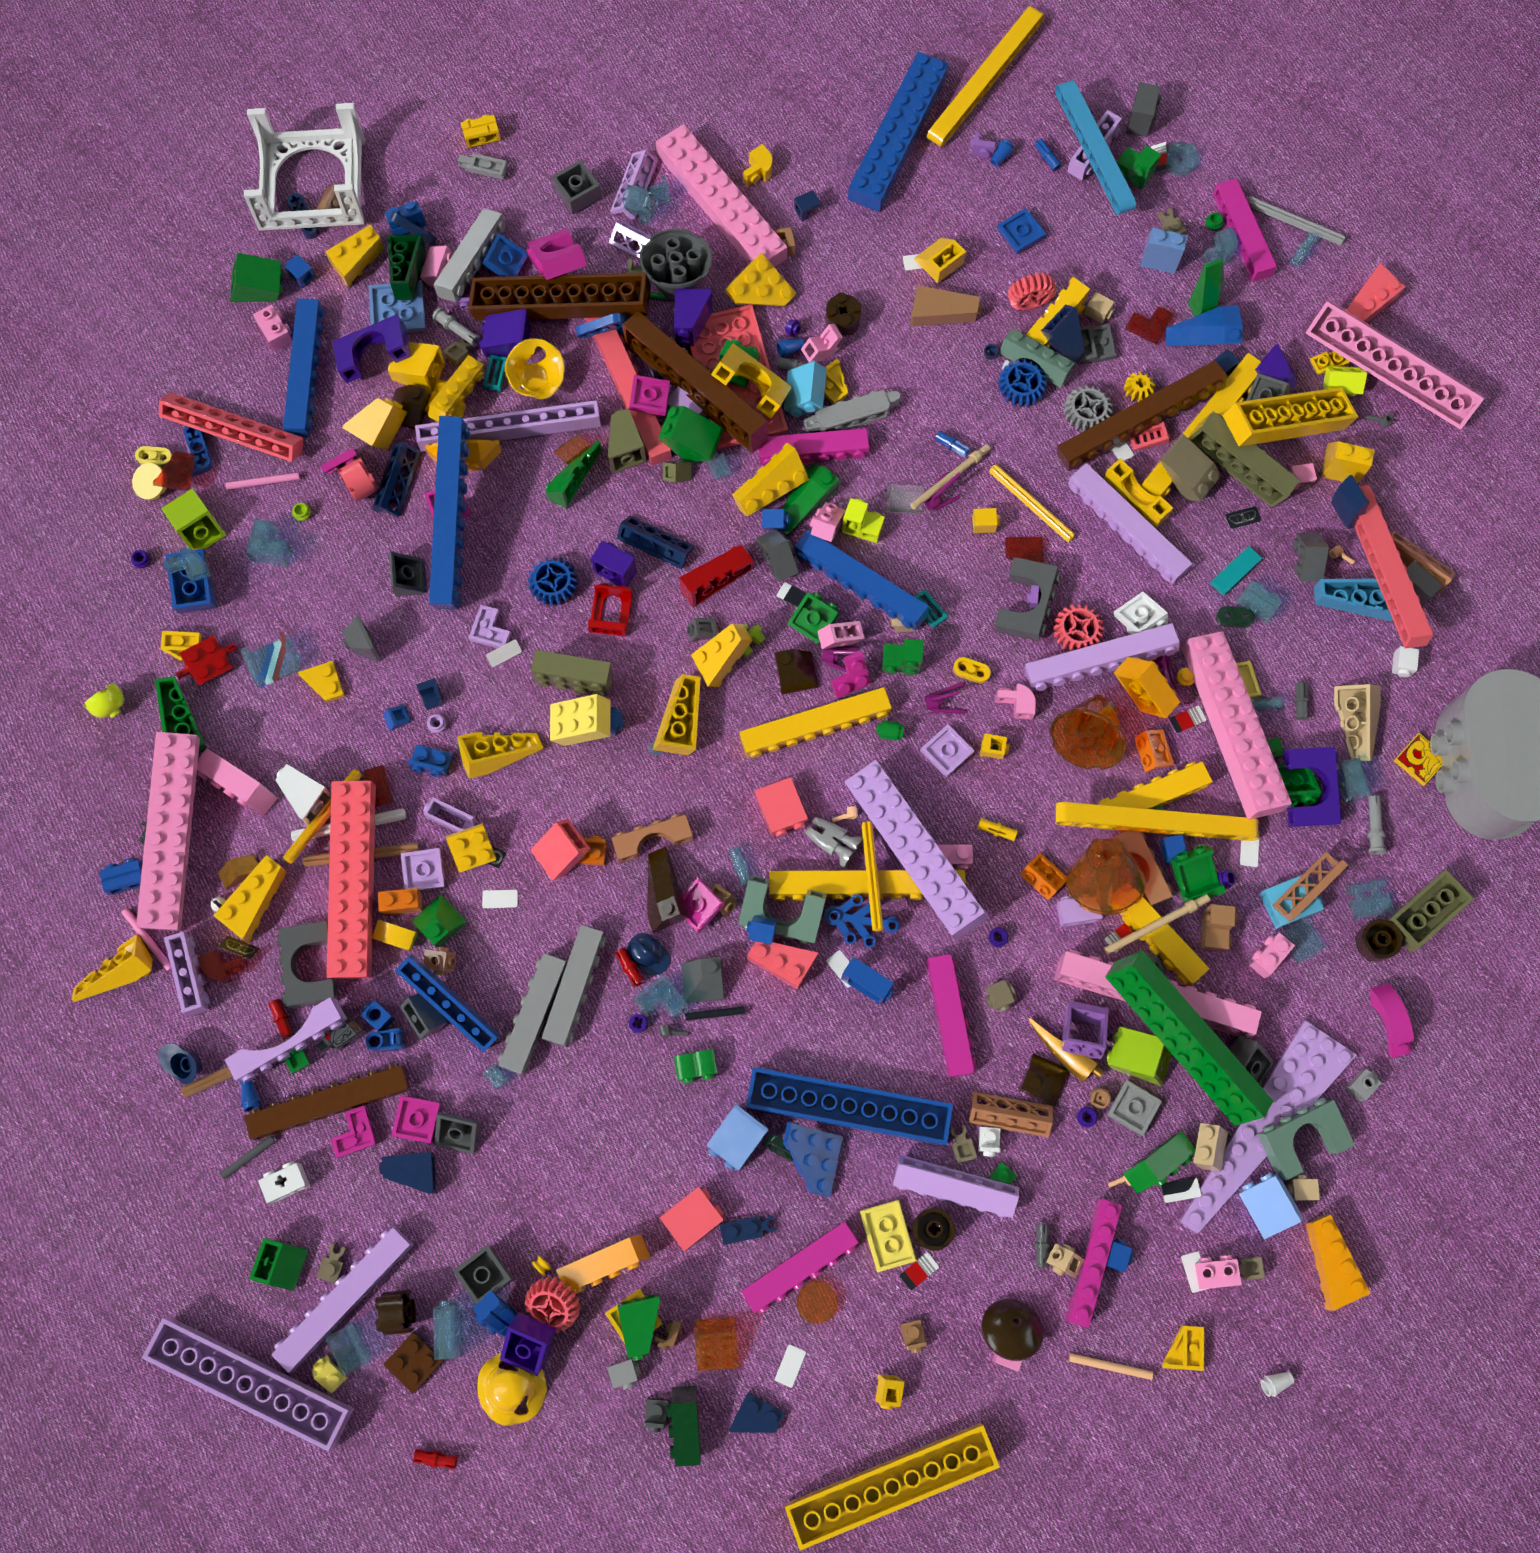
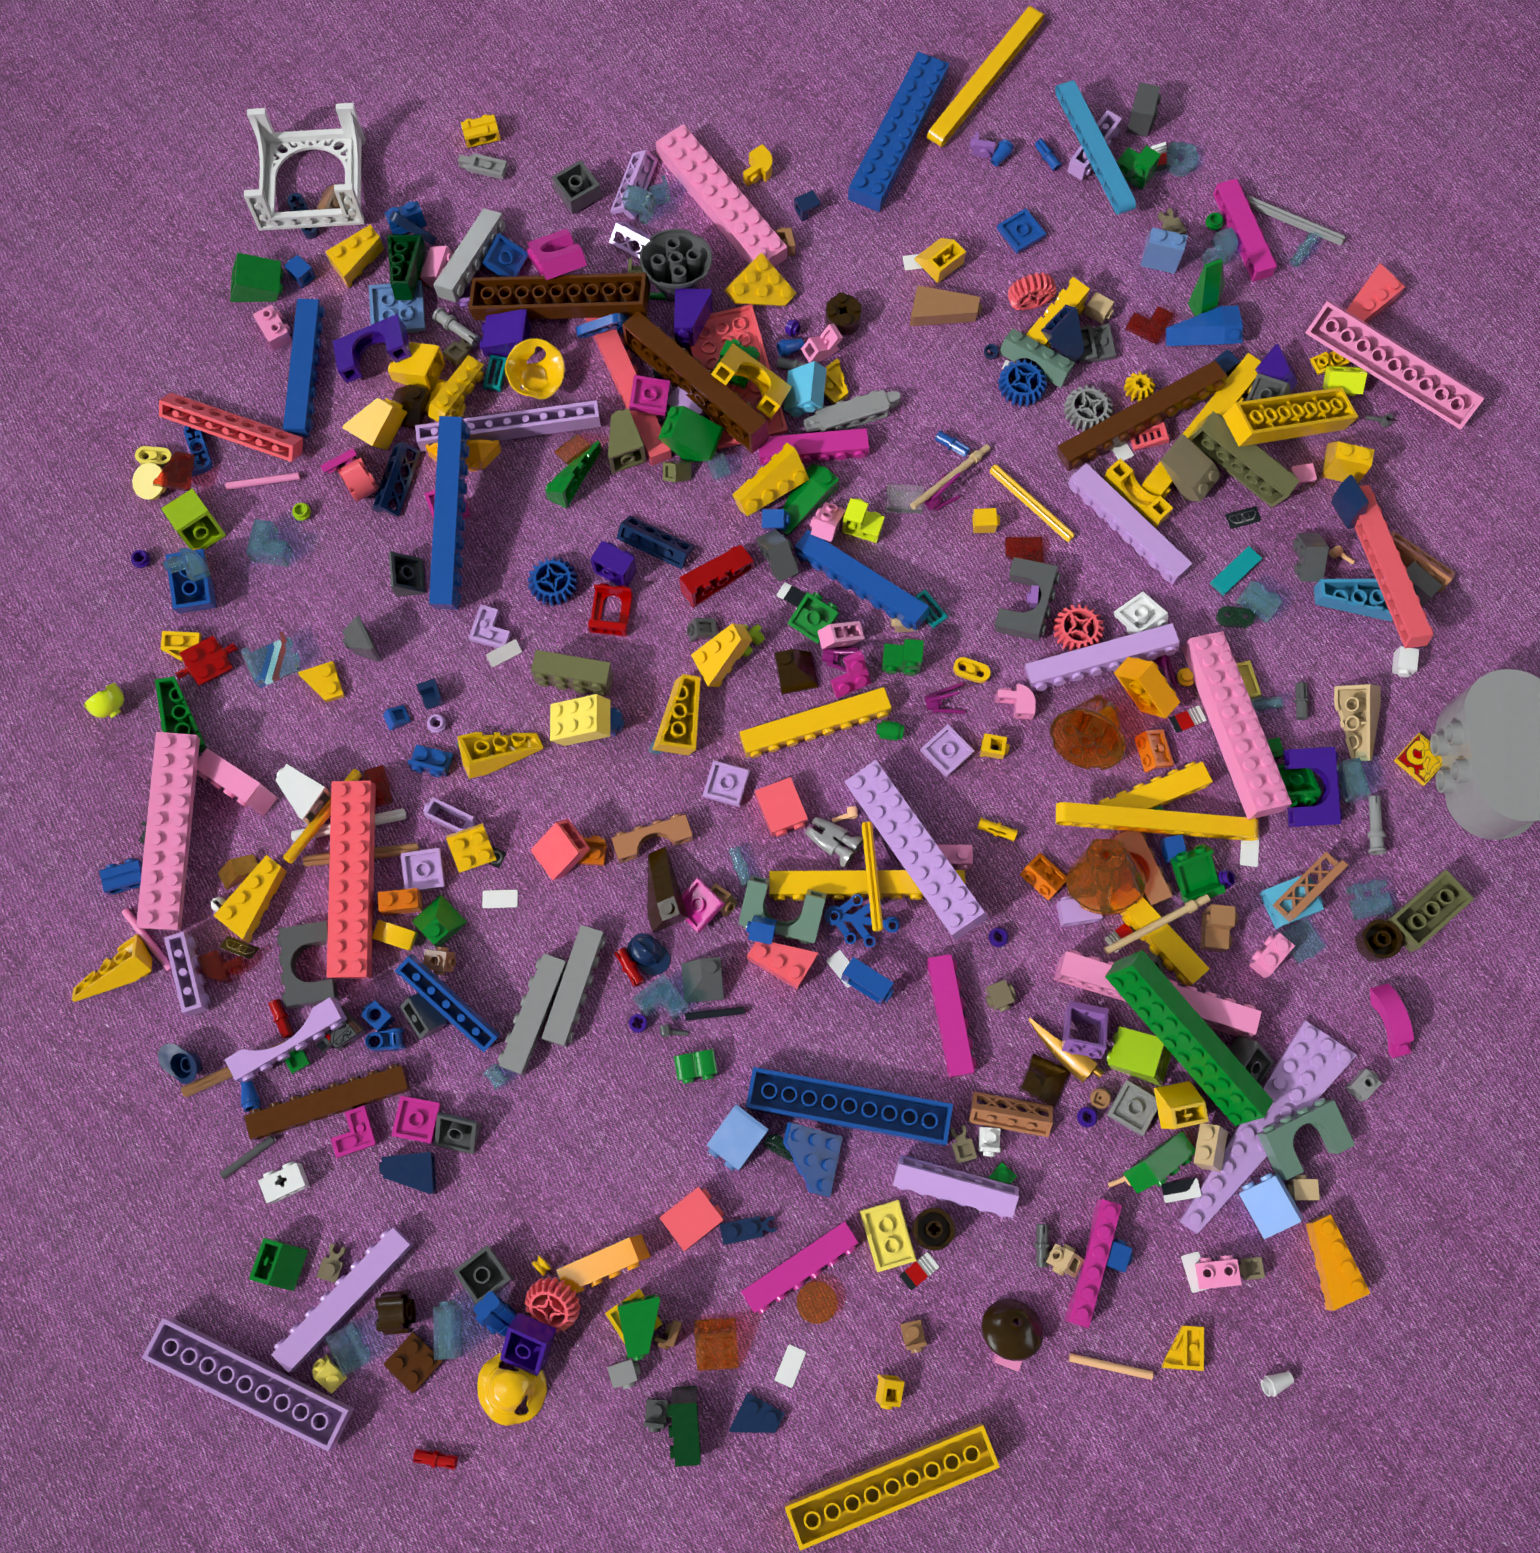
(726, 783): none -> lavender plate
(1180, 1105): none -> yellow slope

